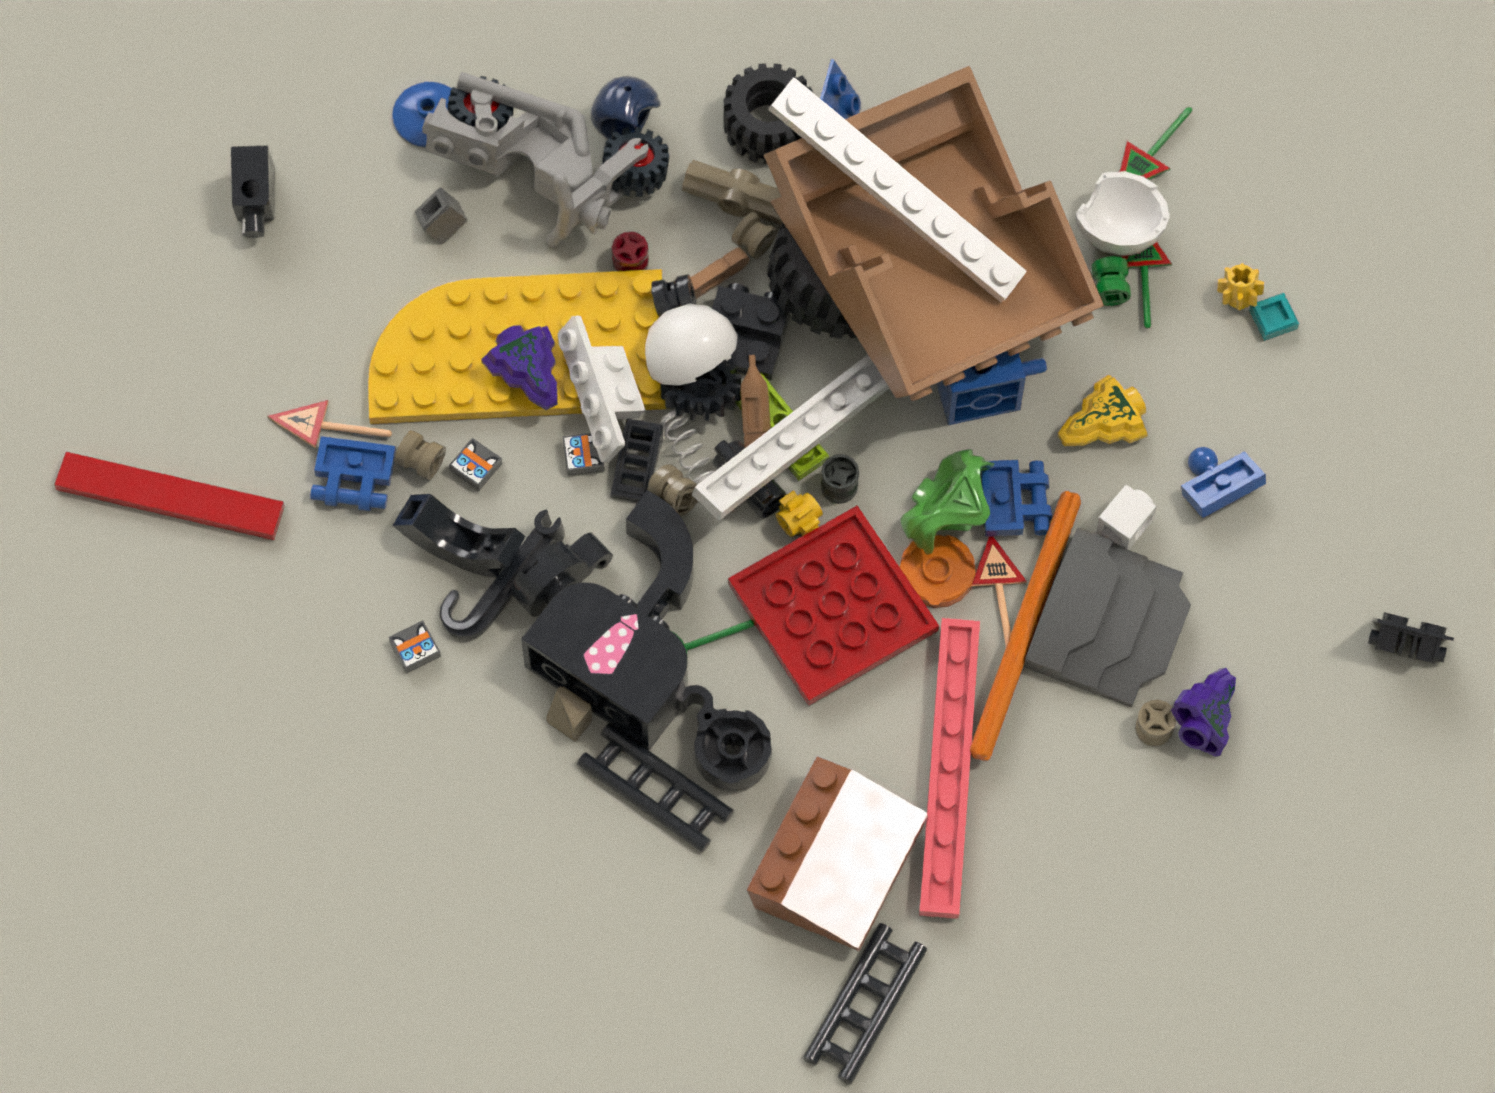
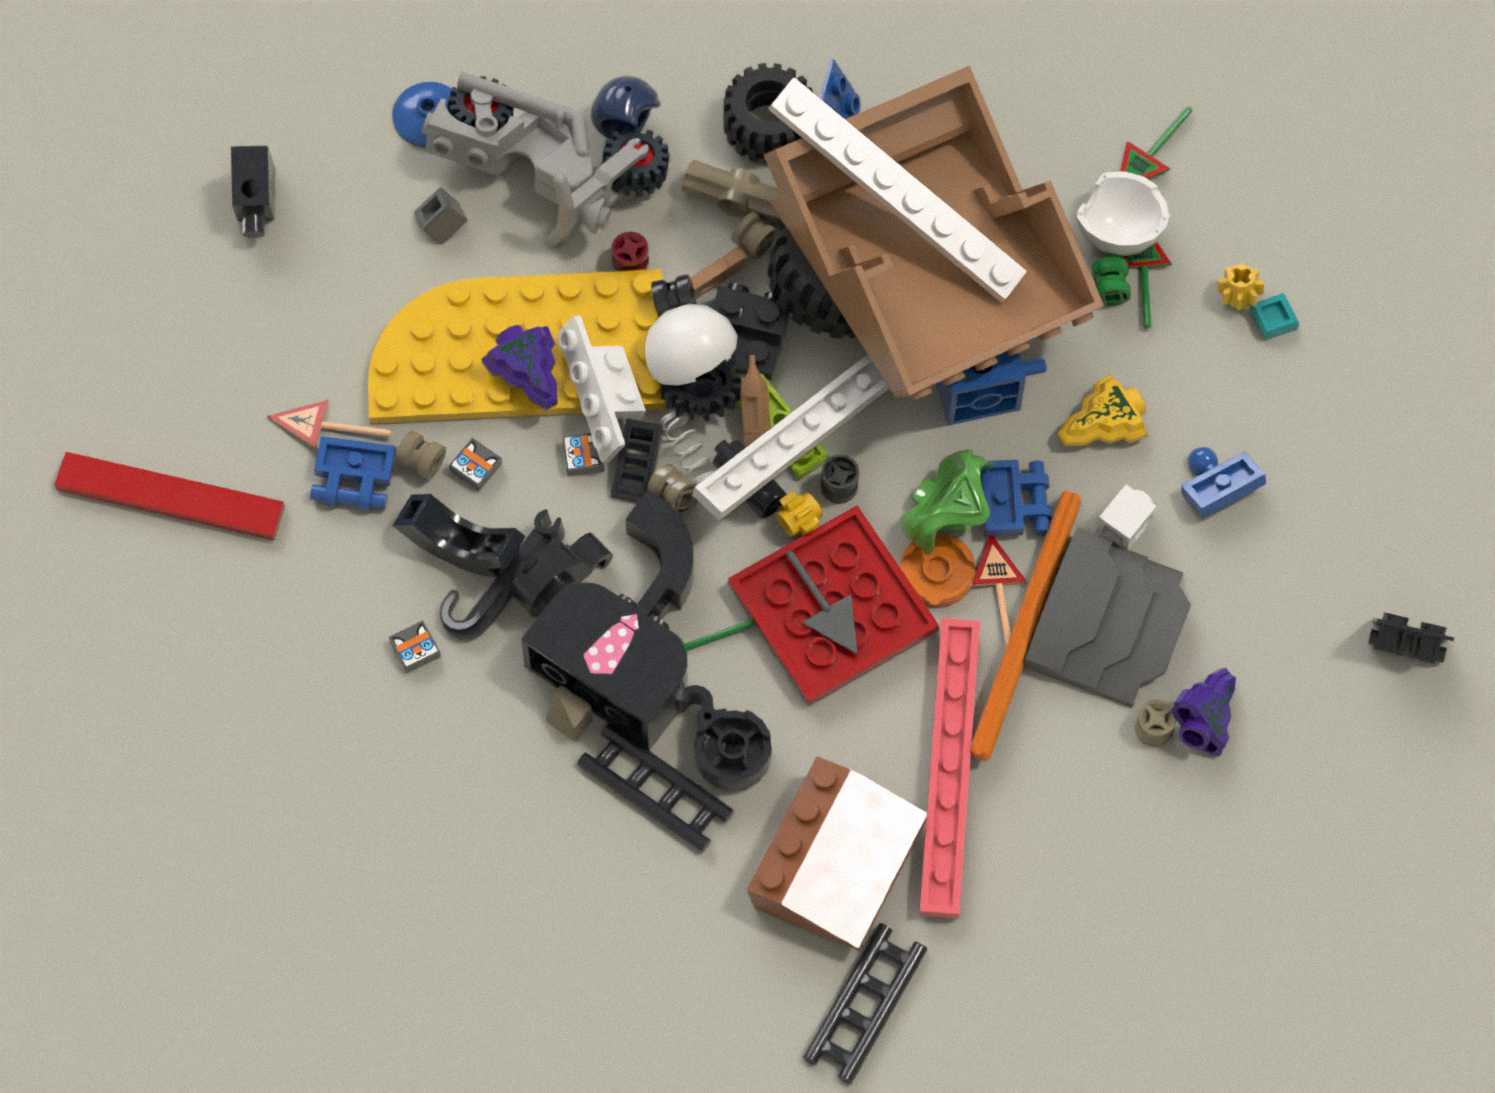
(834, 621): none -> dark grey piece

